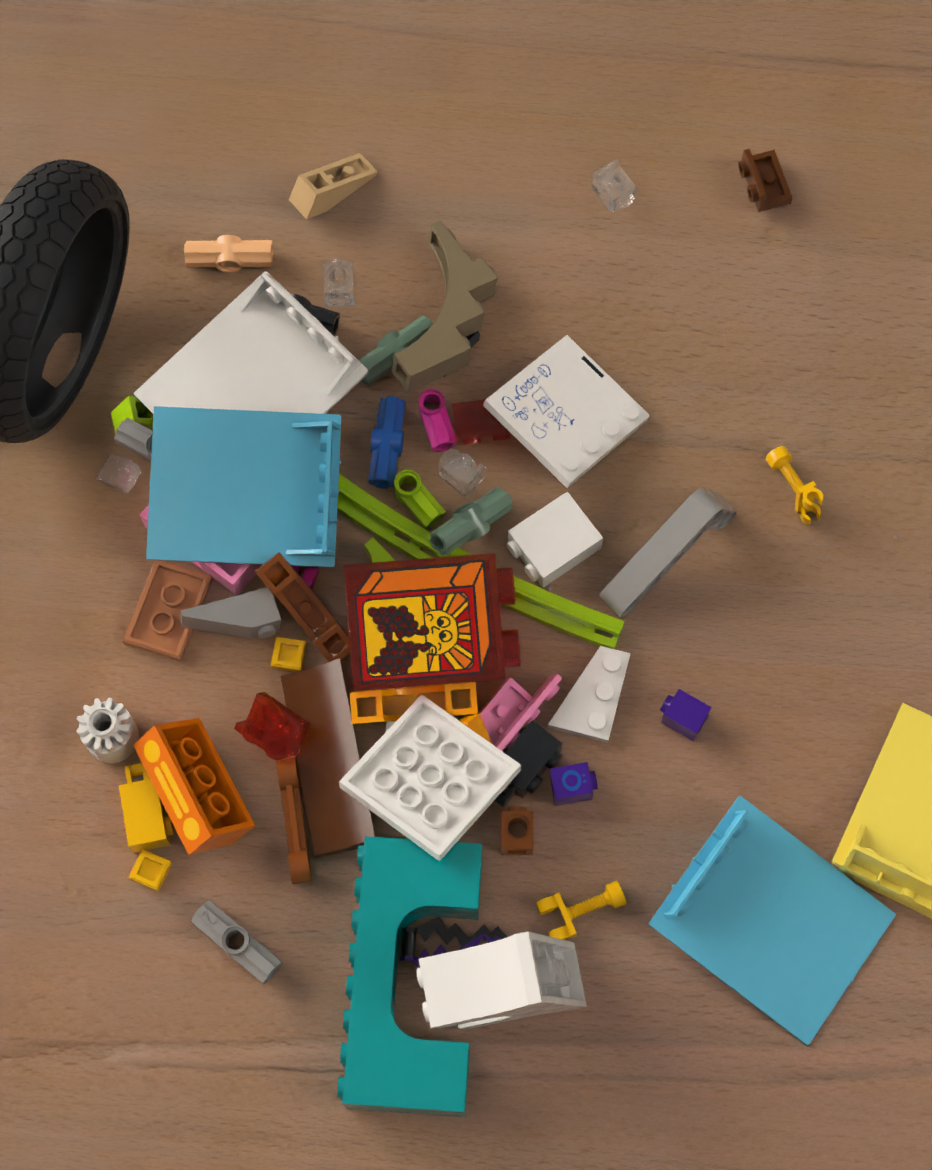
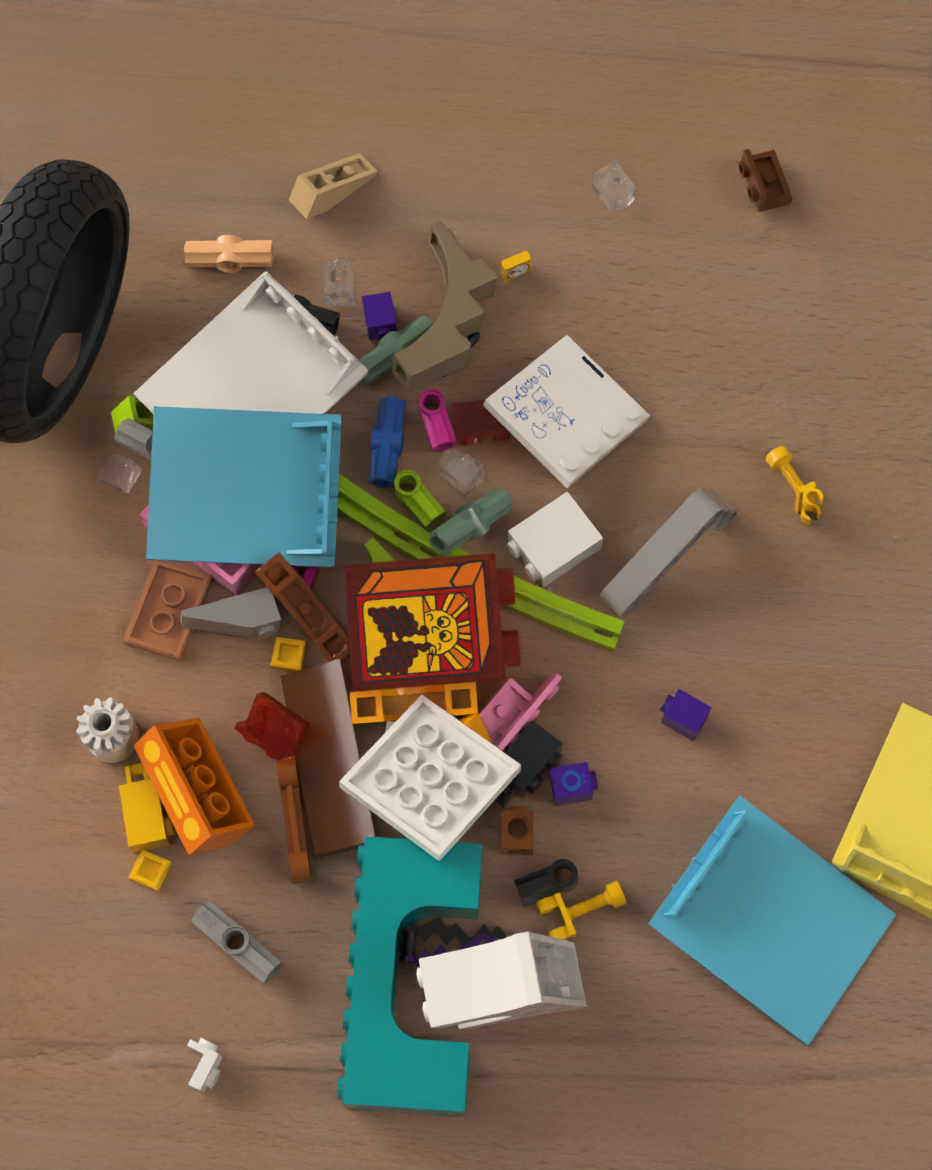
(206, 1071): none -> white bracket
(379, 315): none -> dark purple brick
(516, 266): none -> yellow tile
(543, 882): none -> black piece
(594, 697): white wing -> none

